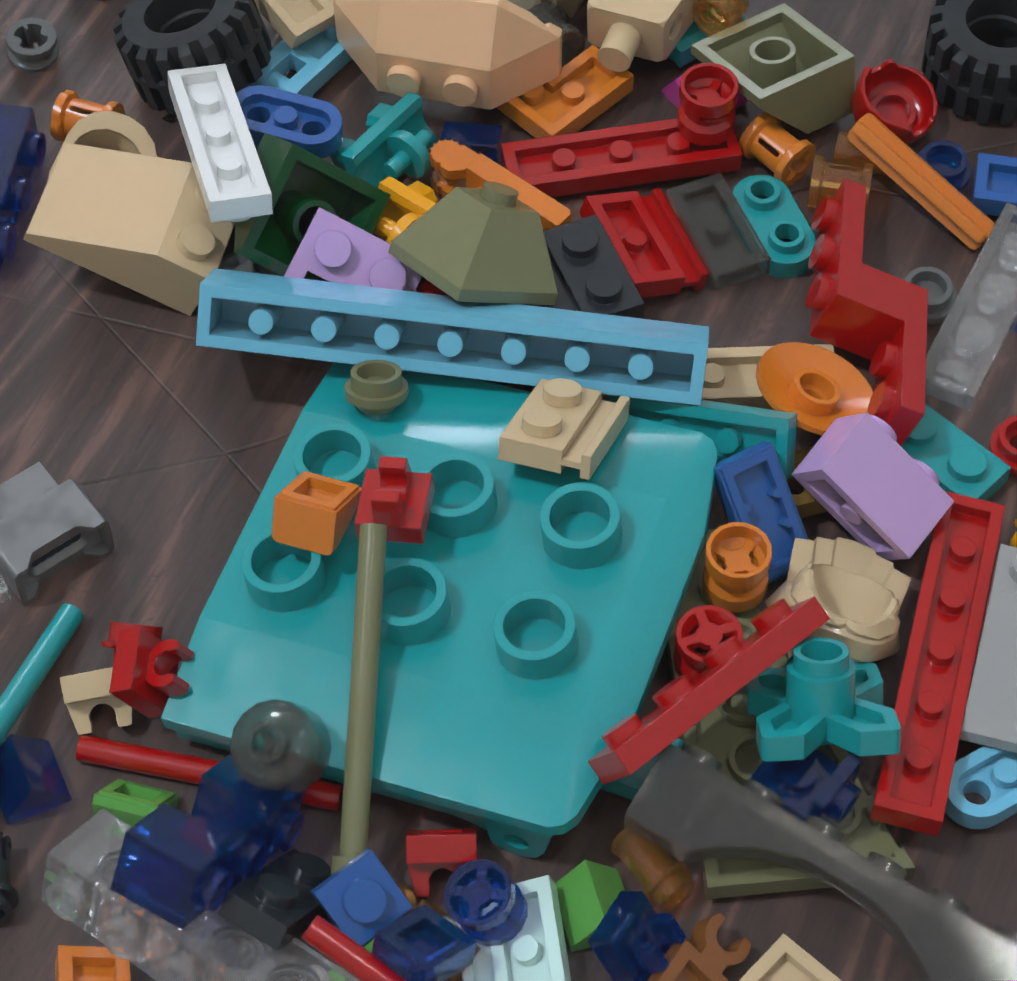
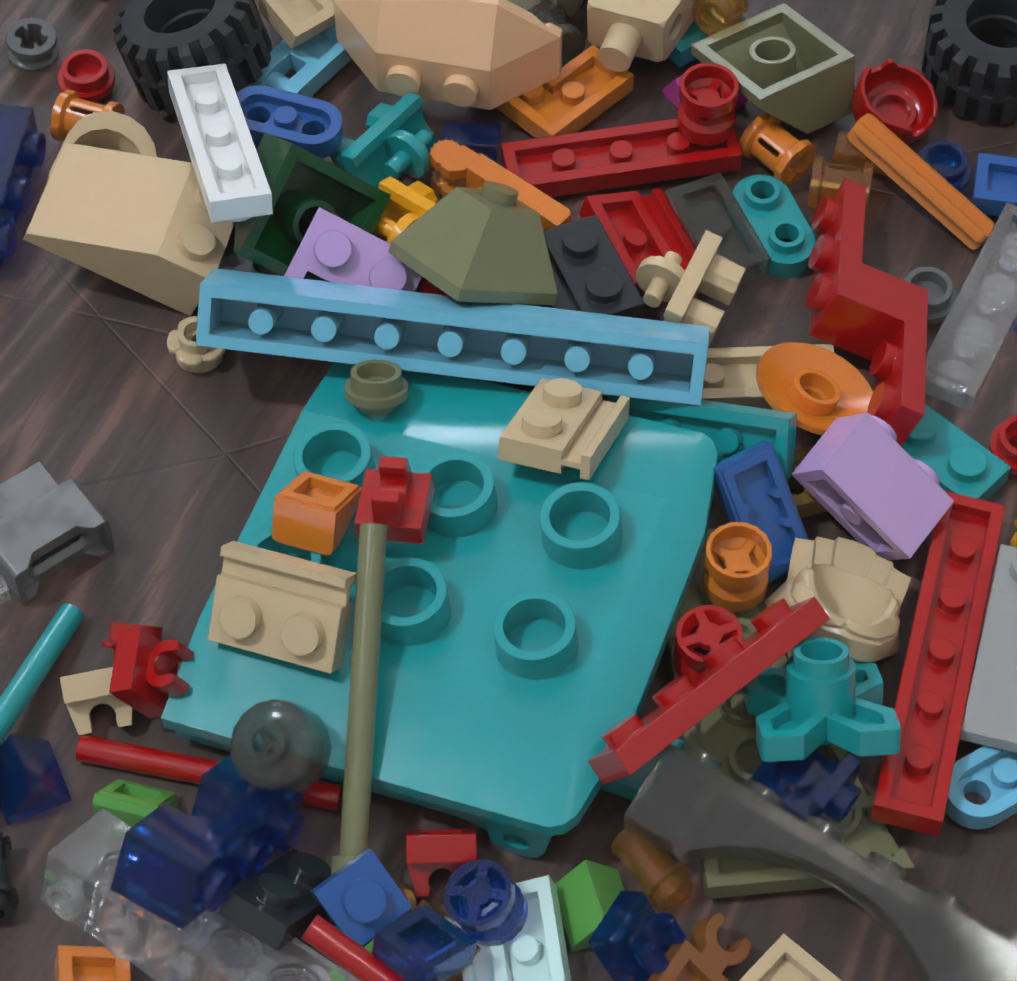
(87, 74): none -> red plate
(188, 355): none -> tan plate
(282, 607): none -> tan plate
(706, 273): none -> tan hips

